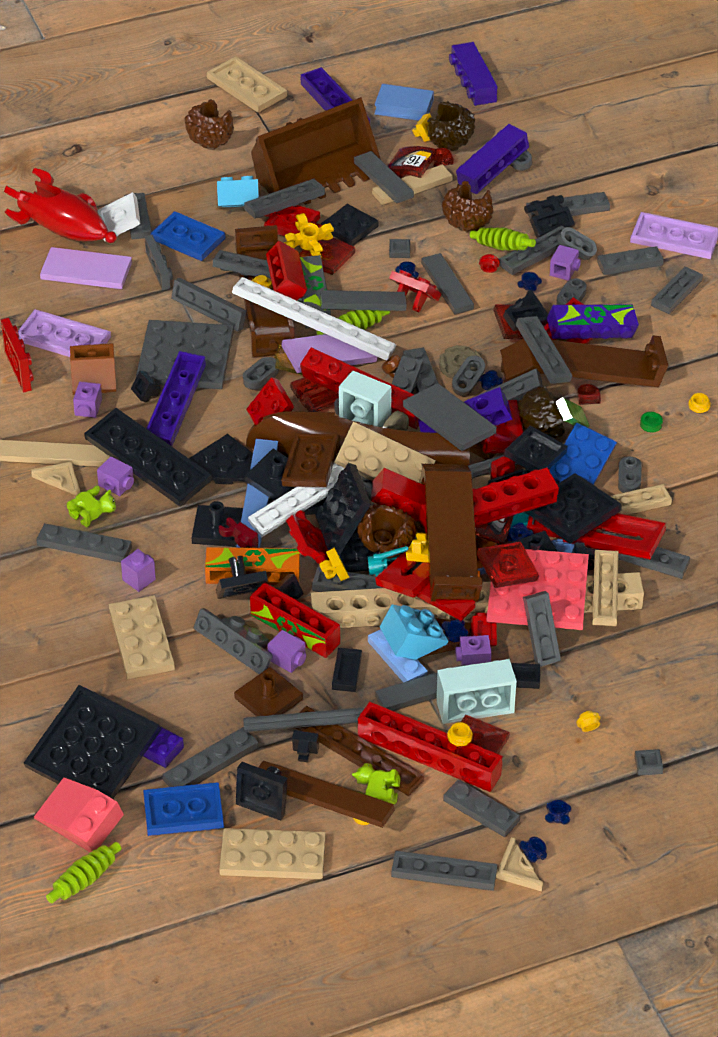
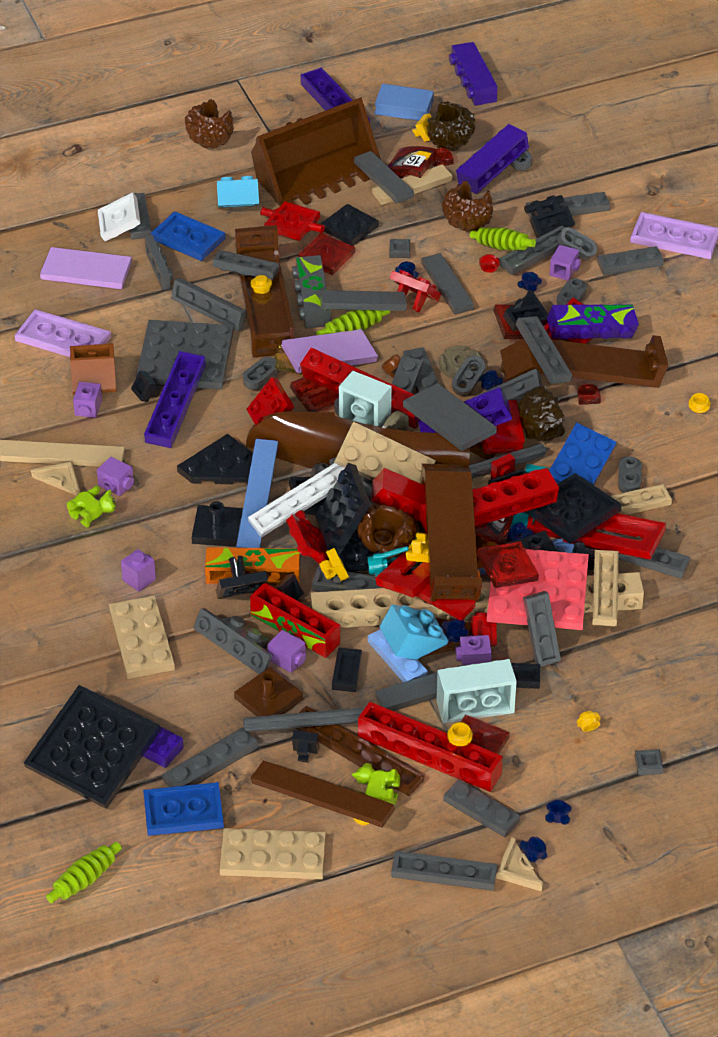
(15, 353): red plate -> none
(59, 211): red piece -> none
(80, 814): coral slope -> none
(83, 543): dark grey plate -> none
(148, 456): black plate -> none
(243, 535): dark red plate -> none
(247, 84): tan plate -> none
(261, 790): black tile -> none
(267, 475): black tile -> none
(284, 198): dark grey plate -> none
(286, 271): red brick -> none
(309, 235): yellow pin -> none
(310, 460): reddish brown tile -> none
(314, 318): white tile -> none
(535, 450): black tile -> none
(572, 412): bright green tile -> none
(651, 422): green tile -> none
(677, 290): dark grey plate -> none

